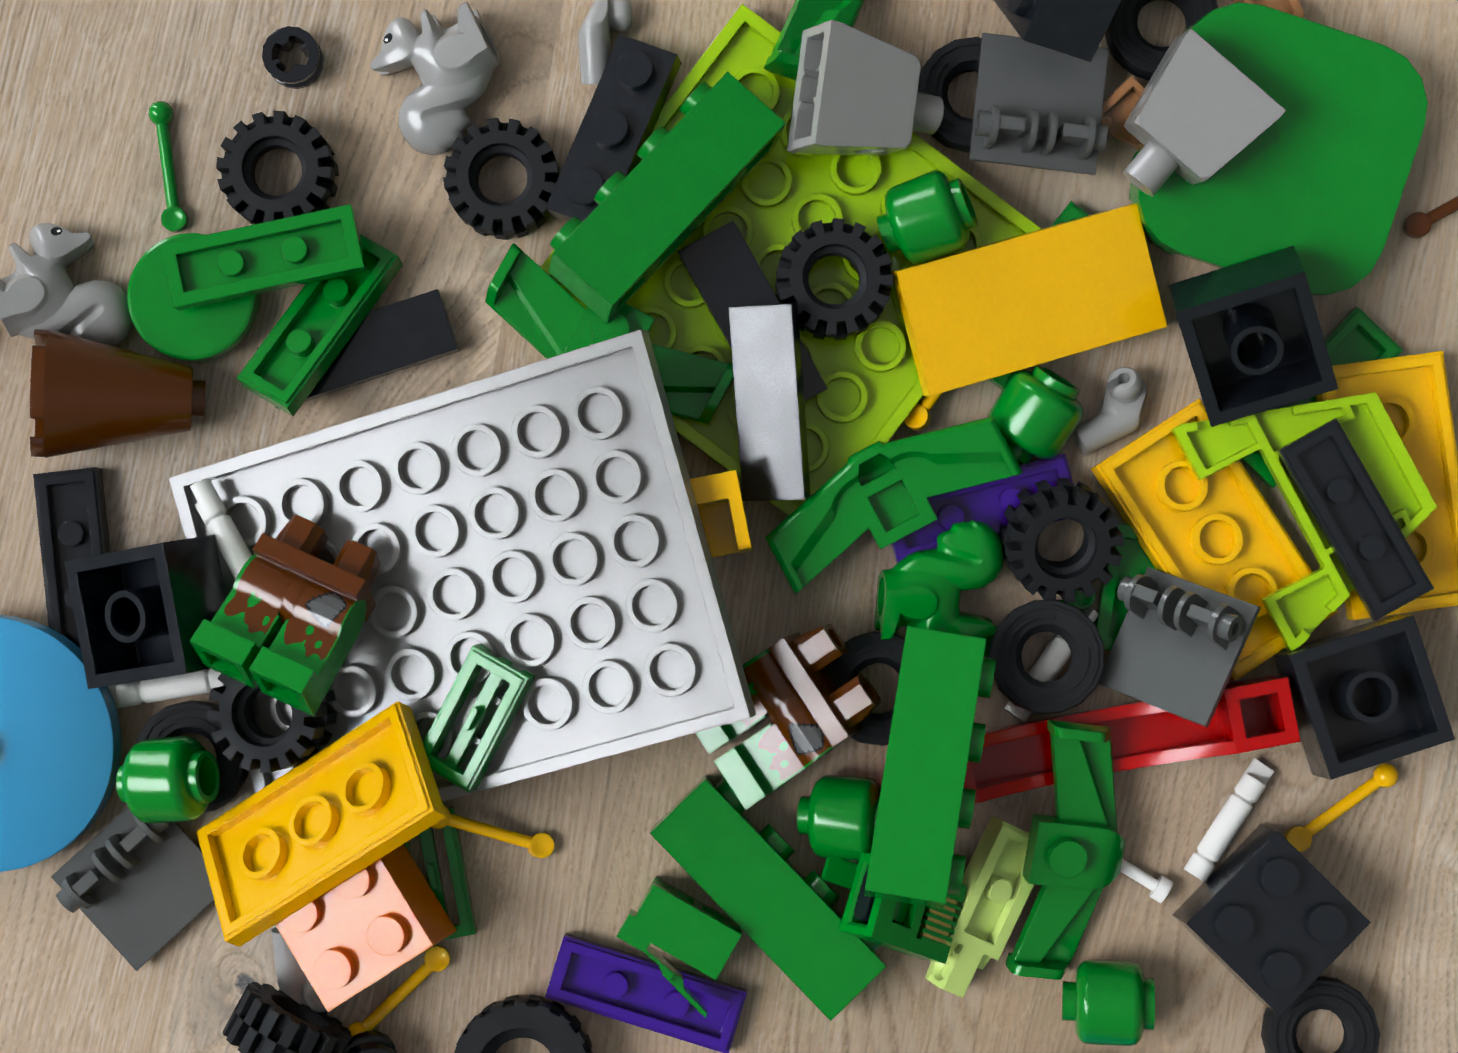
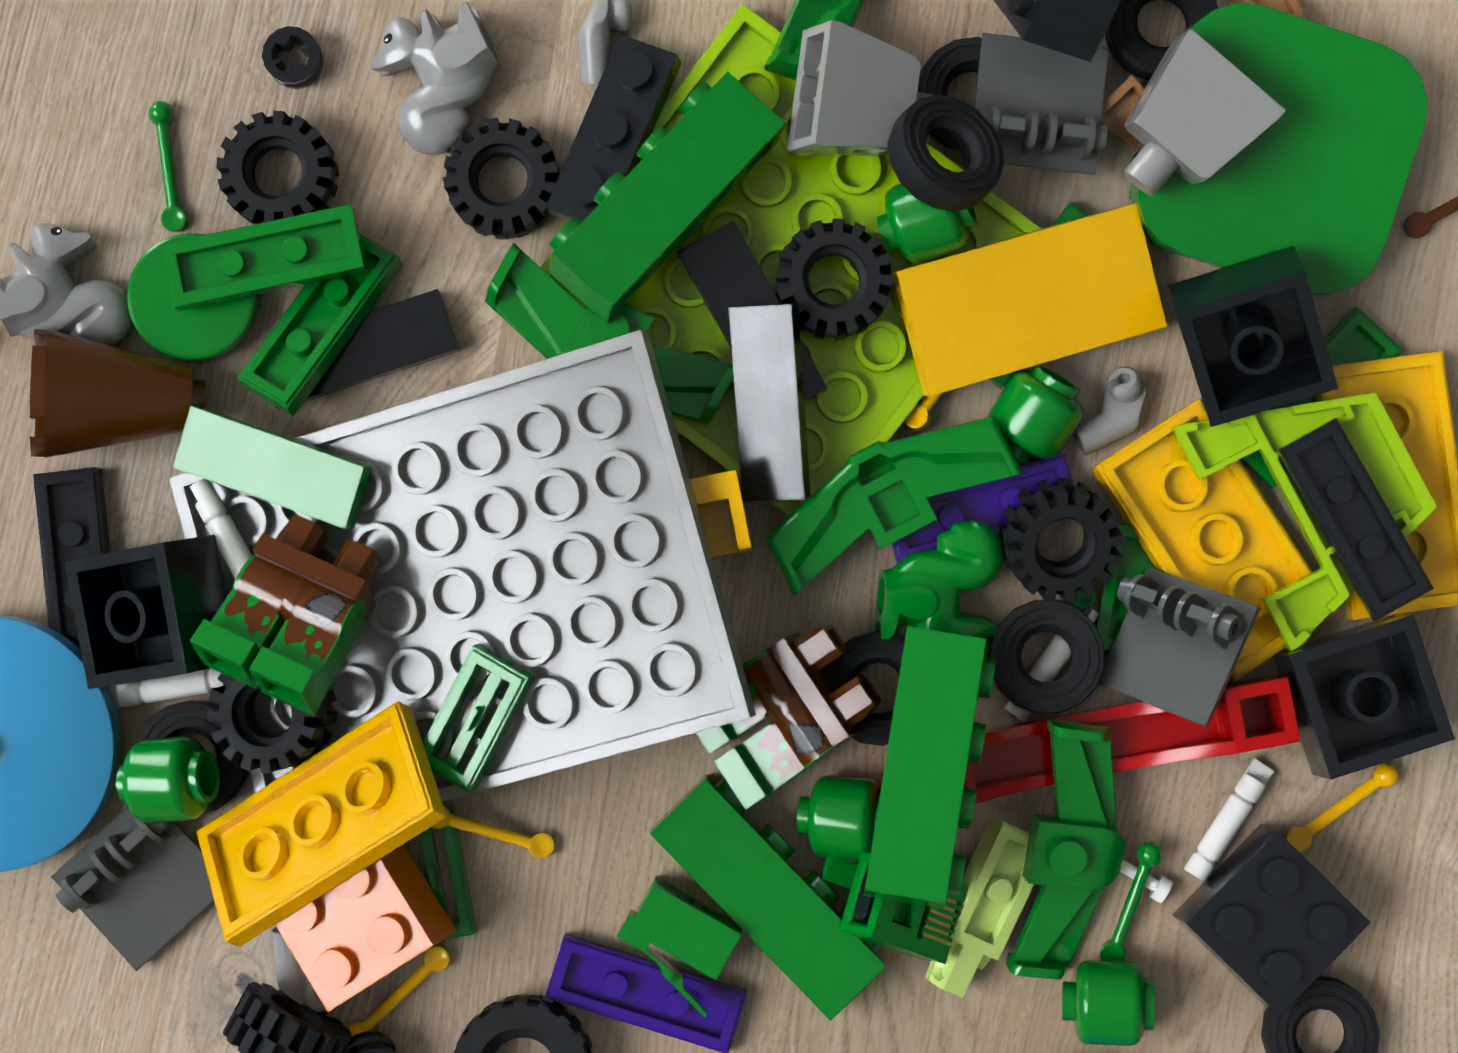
(272, 467): none -> tile
(923, 174): none -> black tyre
(1149, 855): none -> green hinge

